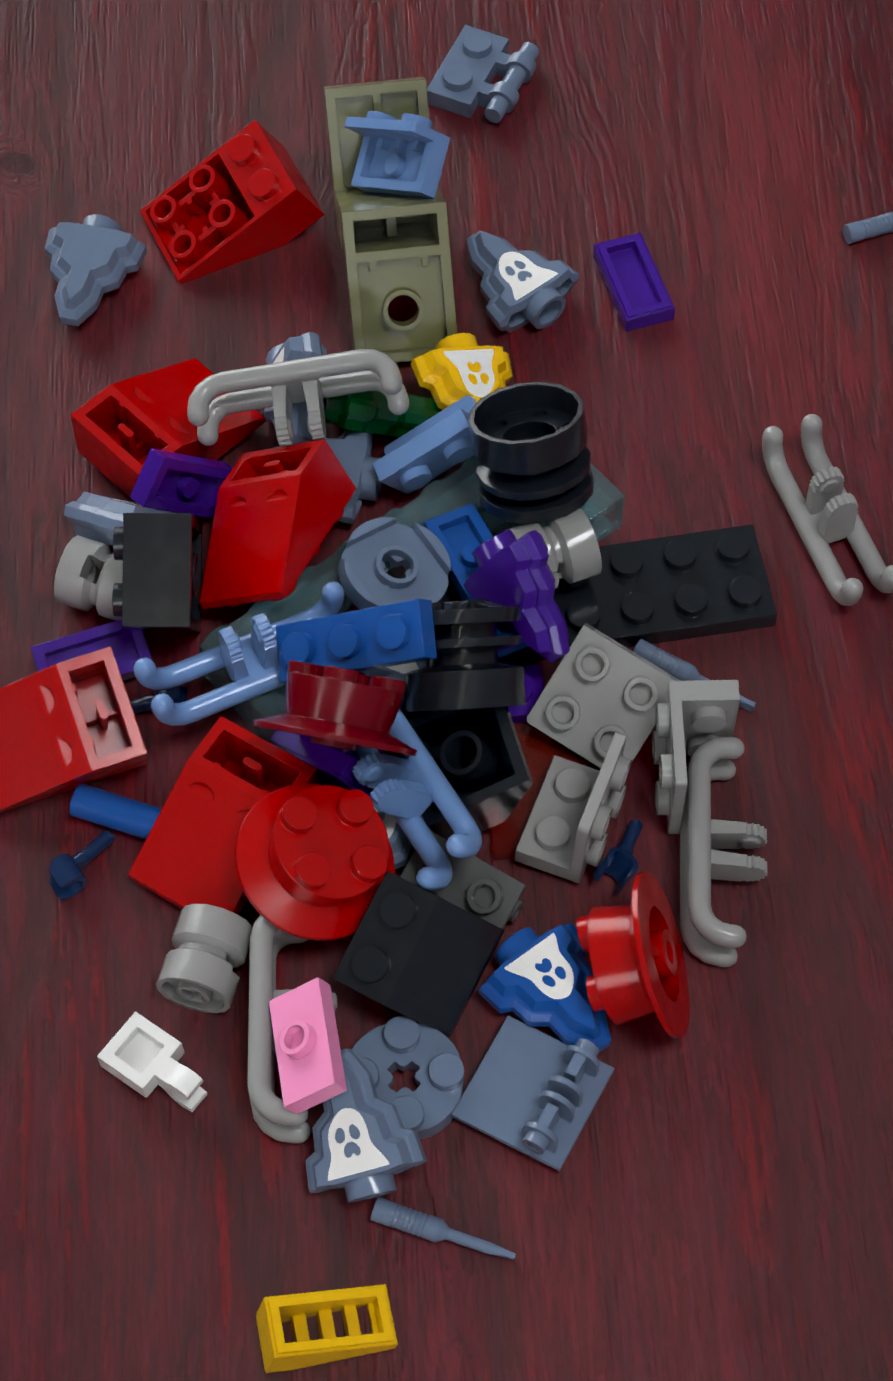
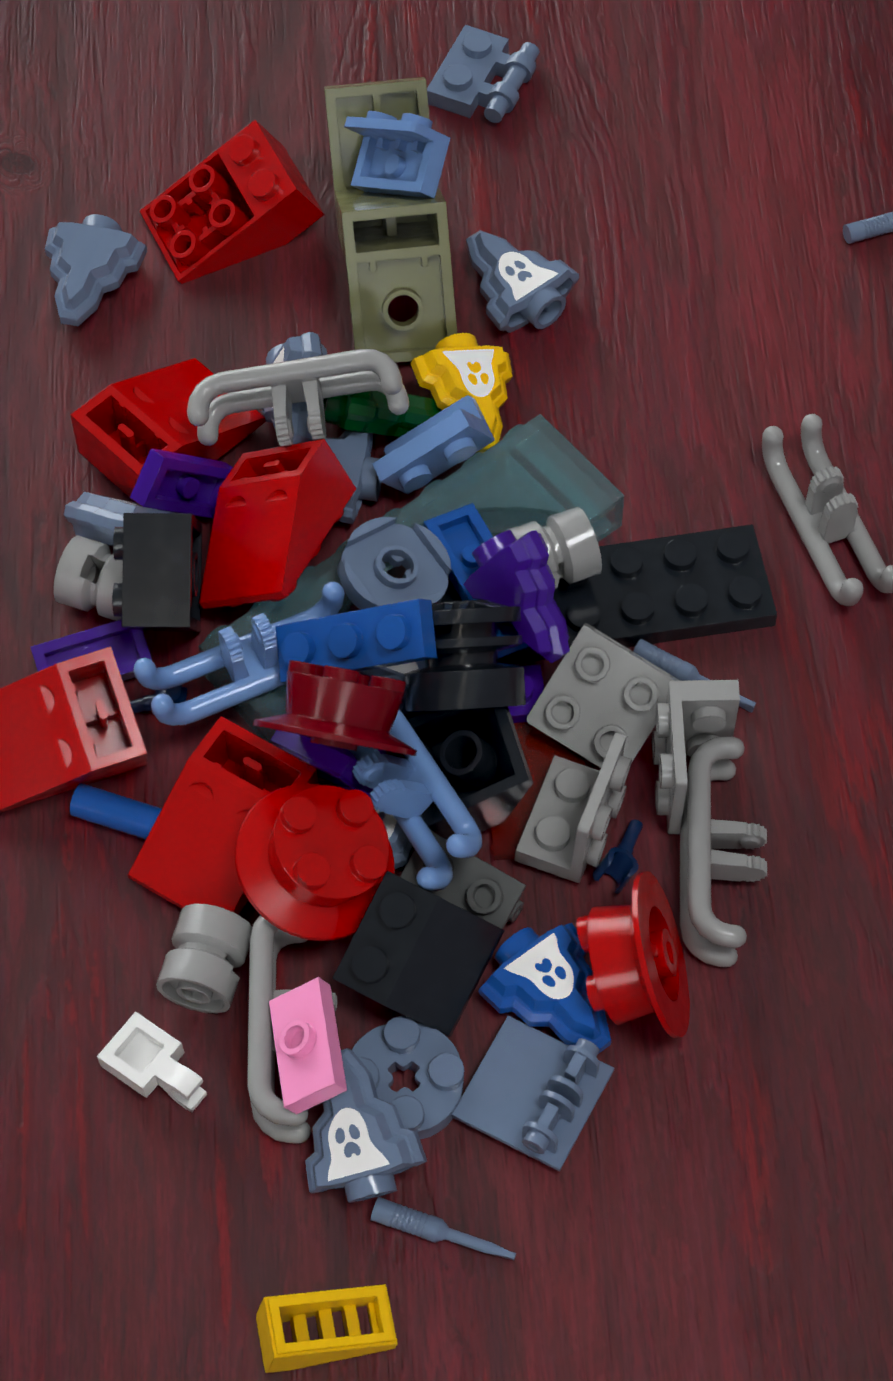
(66, 871): dark blue hand -> none
(531, 452): black wheel -> none
(633, 282): dark purple tile -> none

